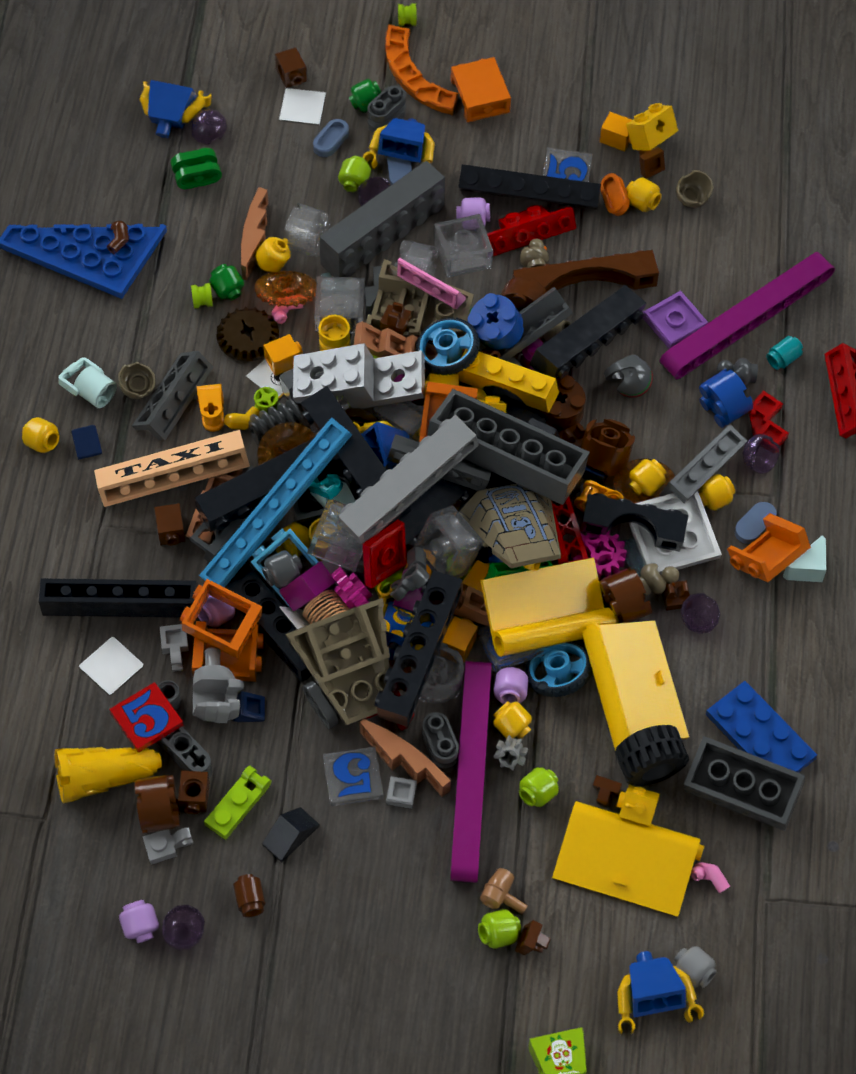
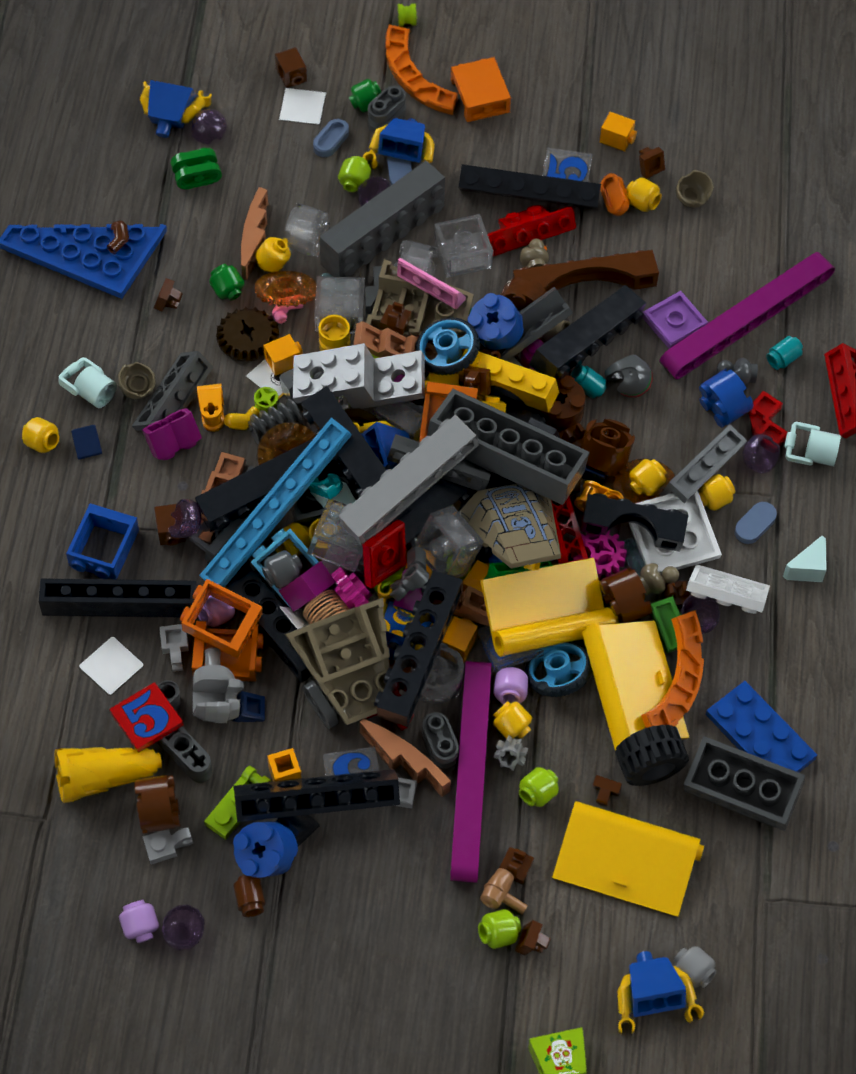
(108, 520): none -> blue window
(168, 296): none -> reddish brown tile
(171, 468): light nougat brick -> none
(172, 434): none -> magenta brick
(187, 519): none -> clear purple hair
(190, 782): reddish brown brick -> none
(202, 295): lime wheel -> none
(265, 849): none -> blue brick
(284, 765): none -> light orange brick
(316, 795): none -> black brick
(474, 206): lavender head -> none
(478, 378): none -> reddish brown tile
(517, 863): none -> reddish brown tile
(590, 381): none -> teal brick
(638, 804): yellow head -> none
(652, 127): yellow brick -> none
(662, 614): none -> bright green tile
(686, 677): none -> orange tile
(712, 873): bright pink arm -> none
(728, 589): none -> white plate
(772, 550): orange panel -> none
(821, 445): none -> light aqua piece

